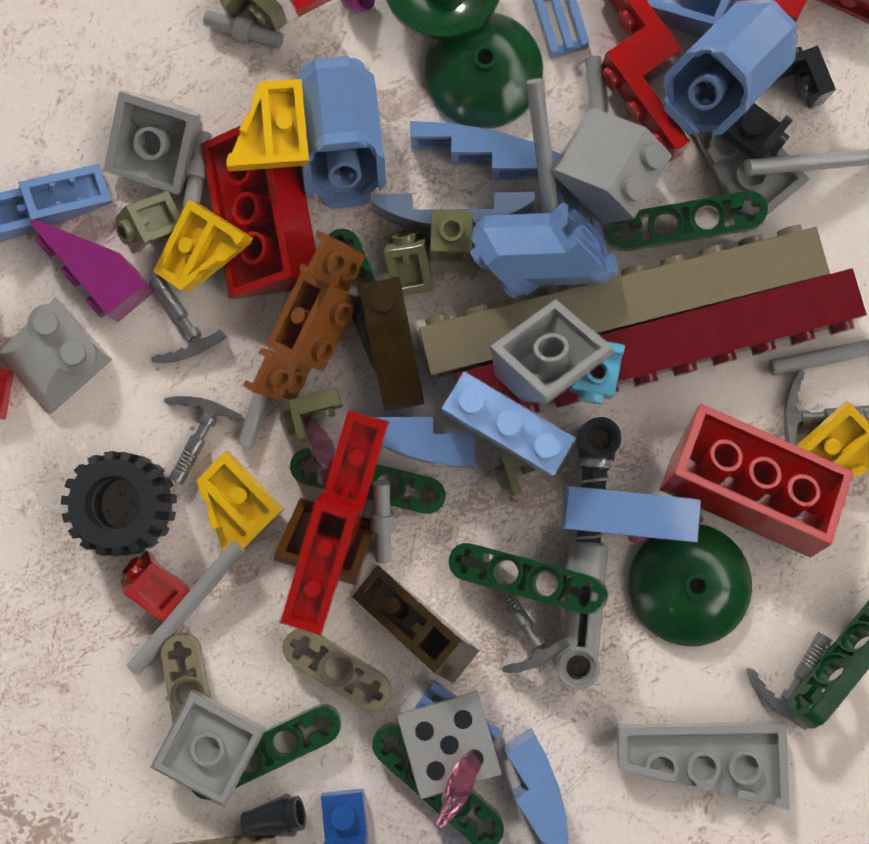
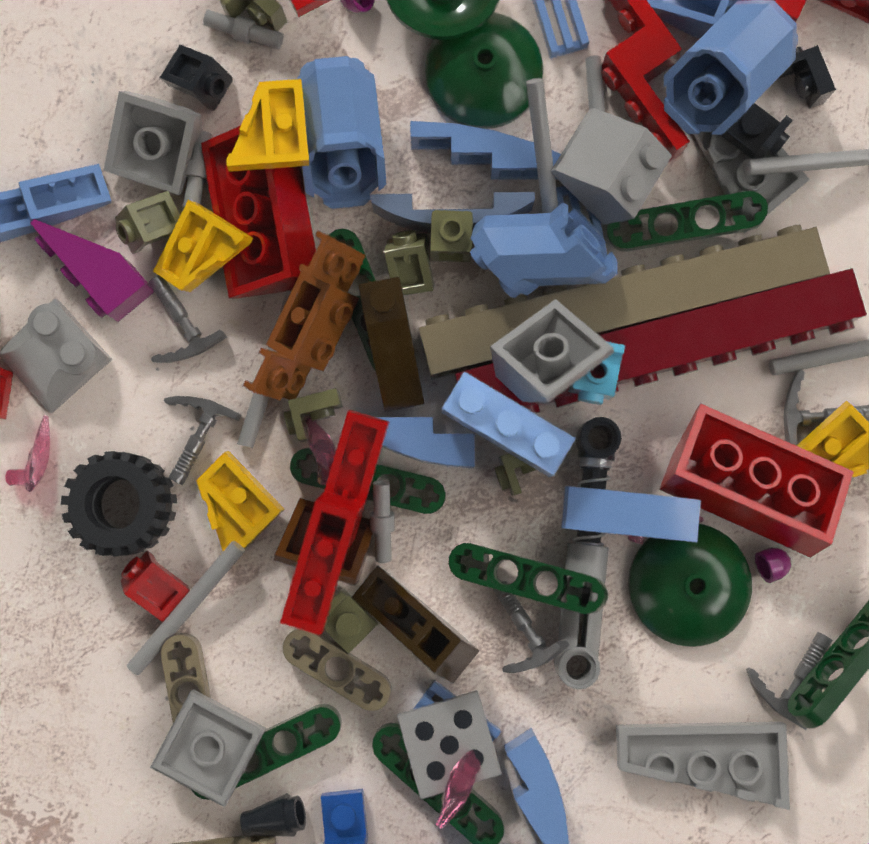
(36, 462): none -> clear pink bar
(197, 76): none -> black bracket
(348, 621): none -> olive bracket
(772, 564): none -> magenta hinge

